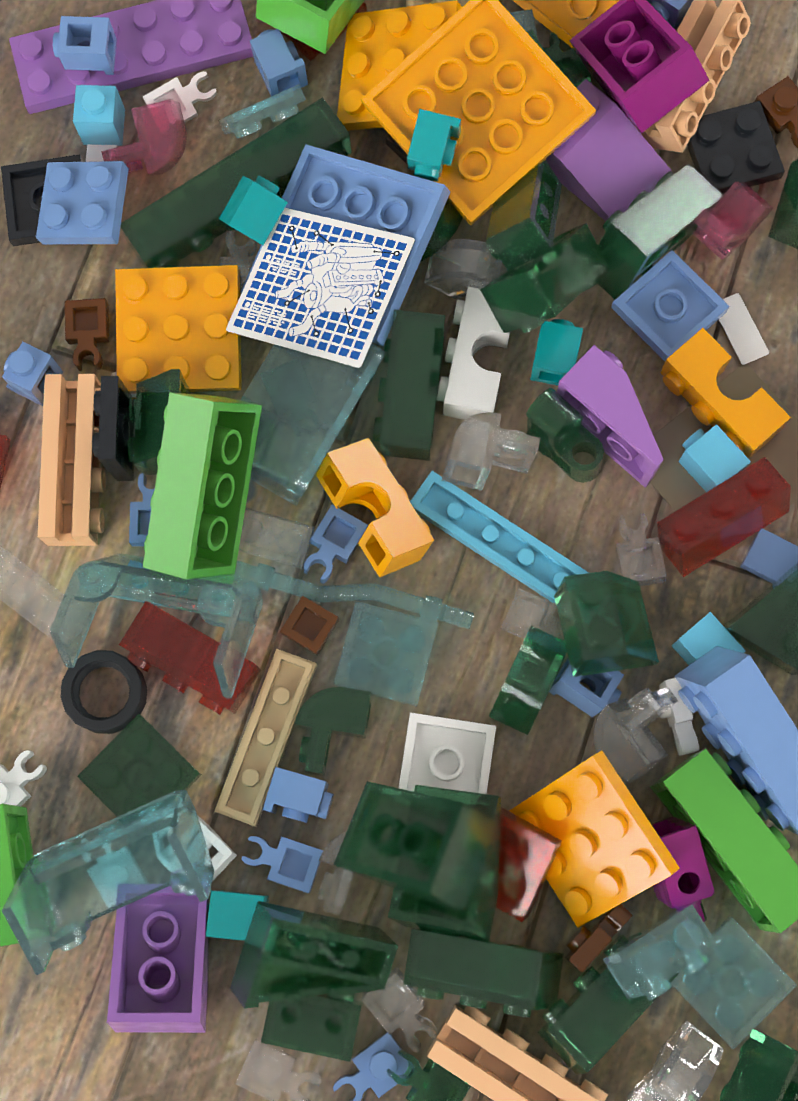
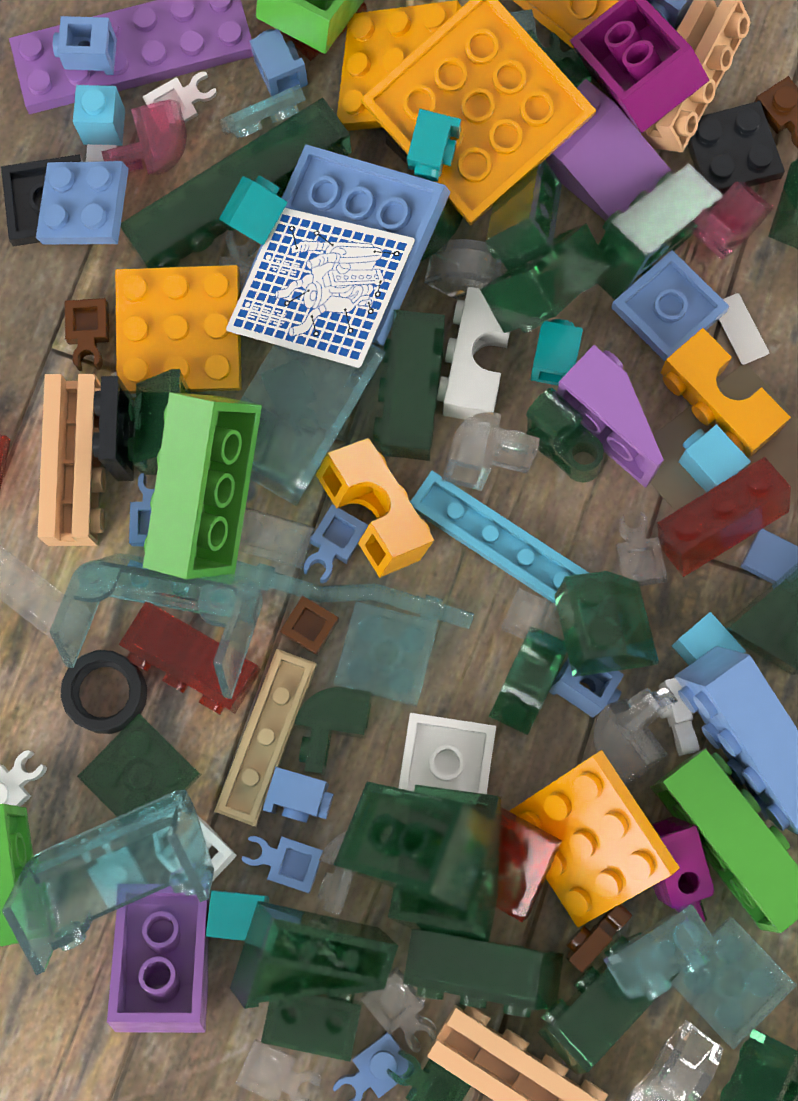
(25, 370): medium blue brick -> none

